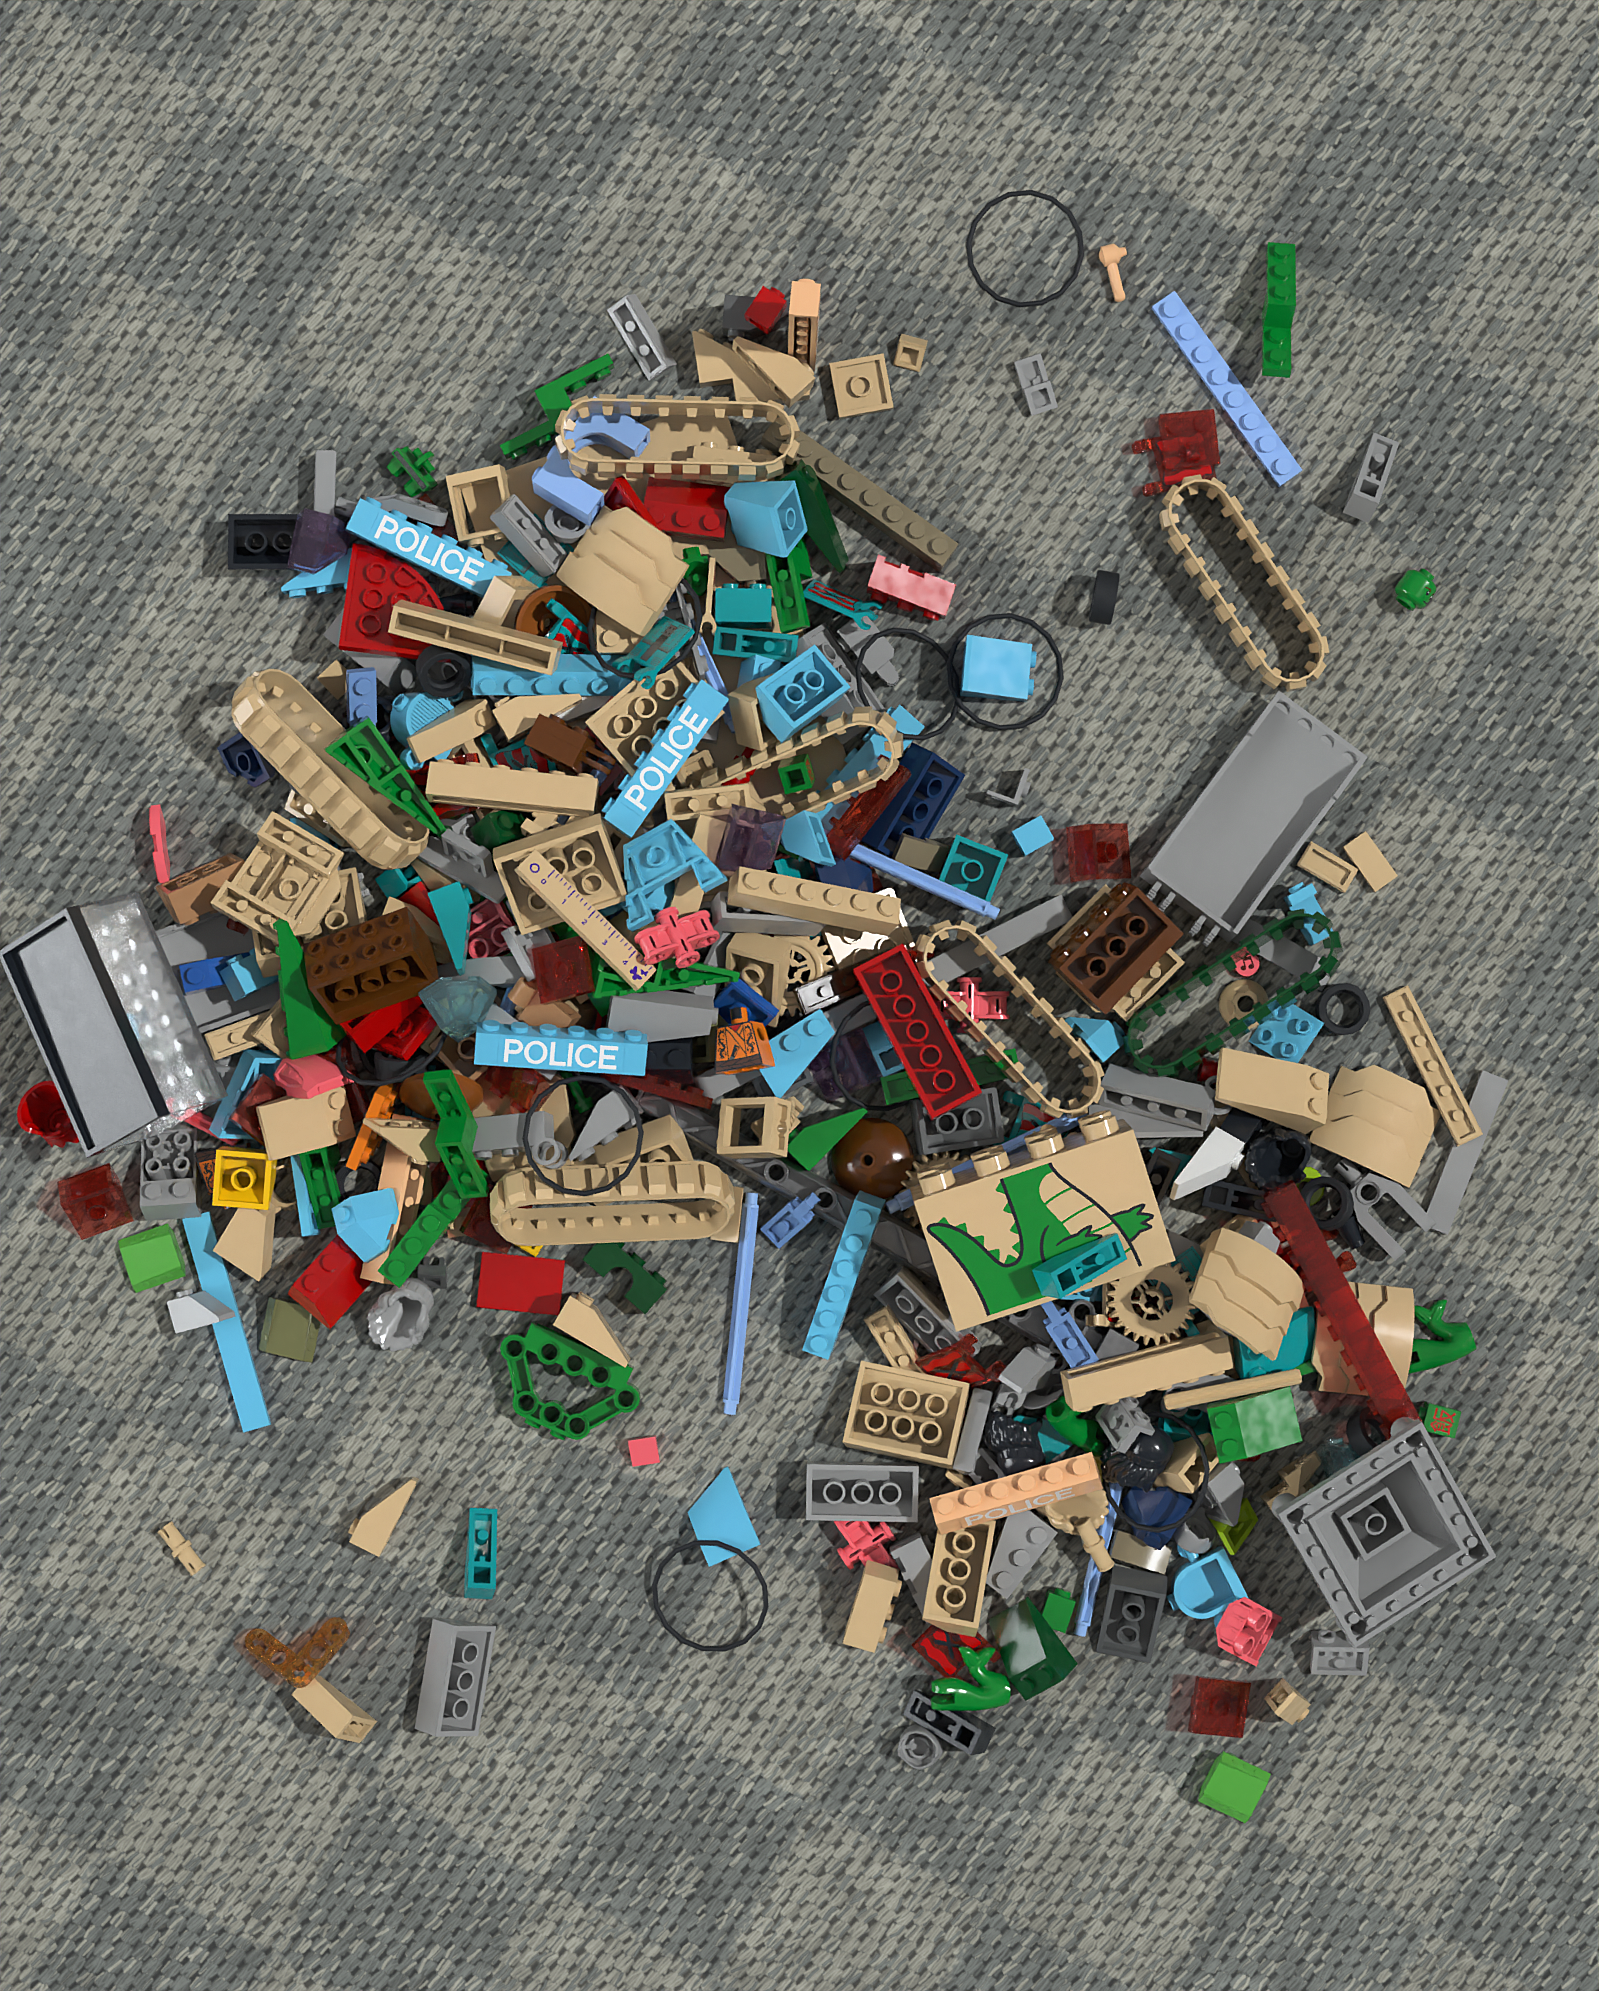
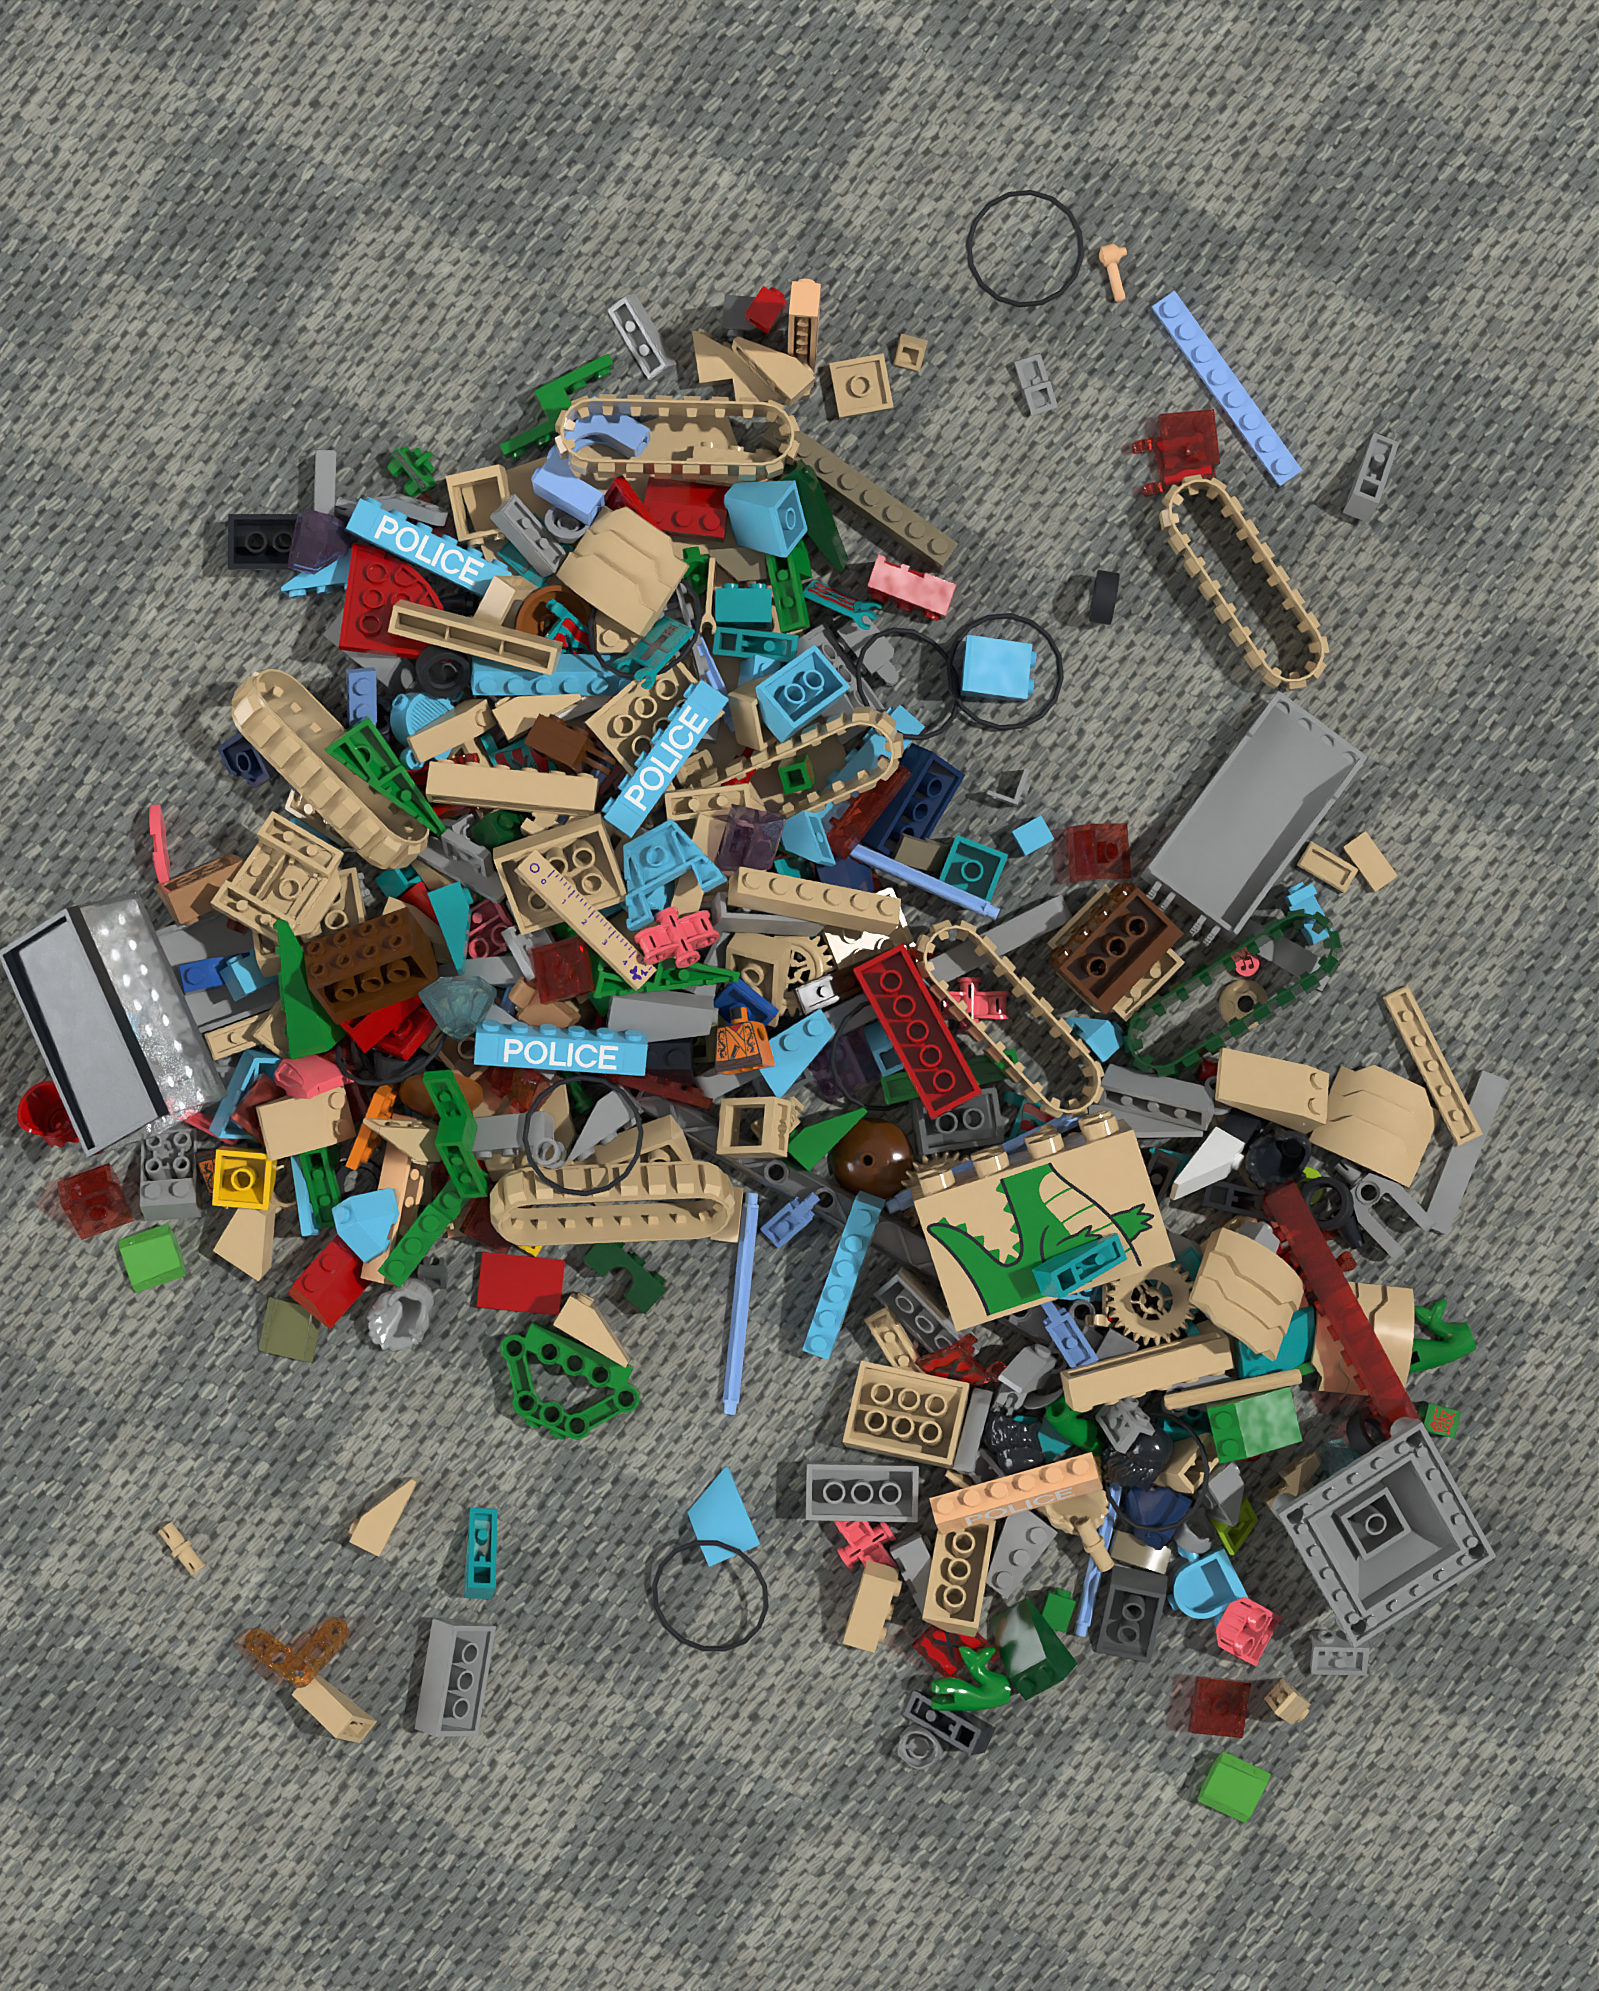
(196, 1310): slope -> none
(229, 1332): medium azure tile -> none
(334, 679): tan slope -> none
(644, 1450): coral slope -> none
(1278, 309): green bracket -> none
(1287, 1033): medium azure hinge -> none
(1358, 994): black tyre -> none
(1415, 589): green head -> none

